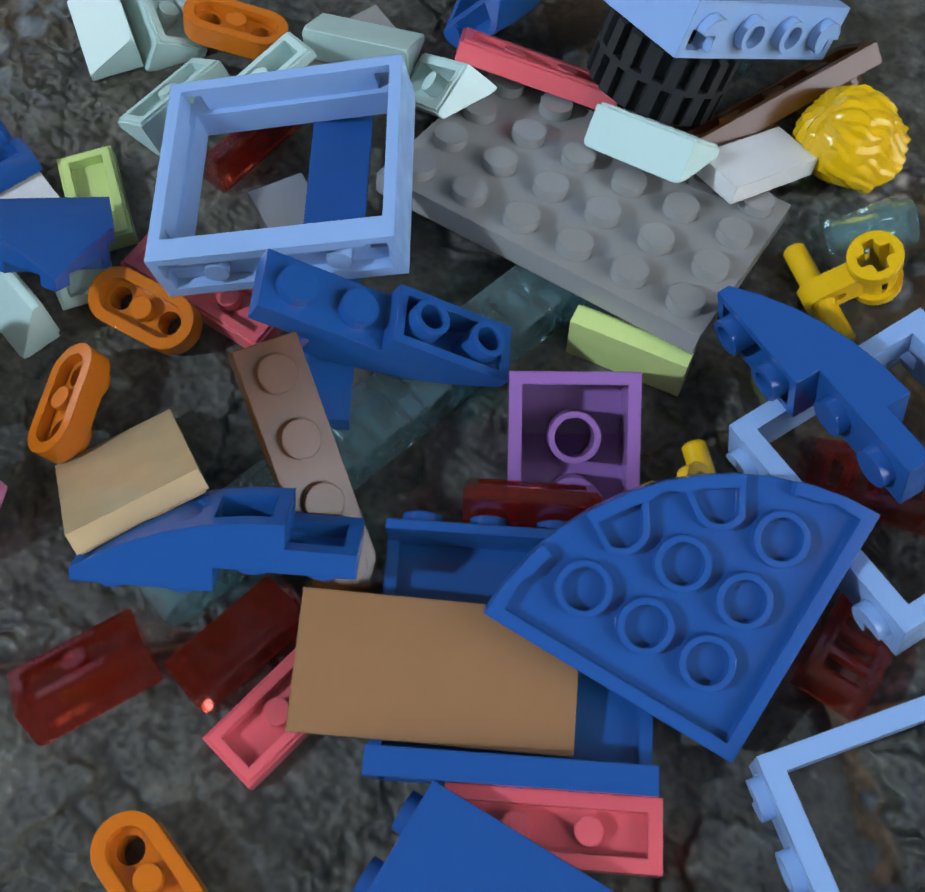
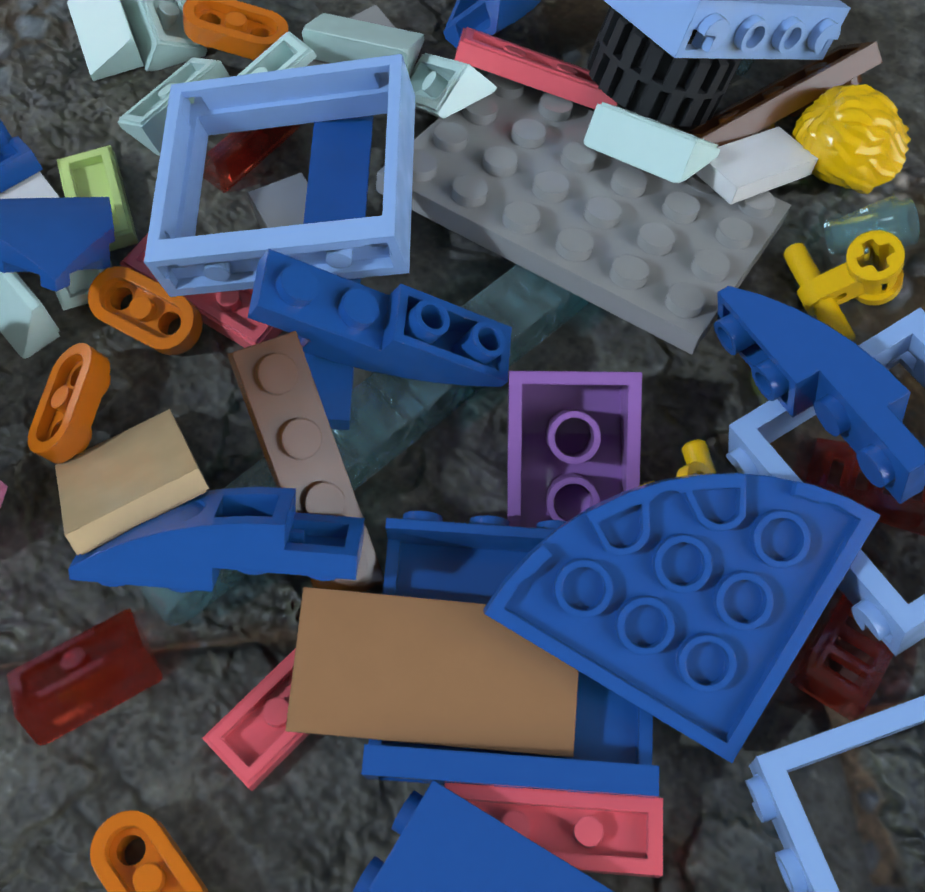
(235, 645): clear red slope -> none
(526, 501): clear red slope -> none
(627, 348): yellowish green tile -> none

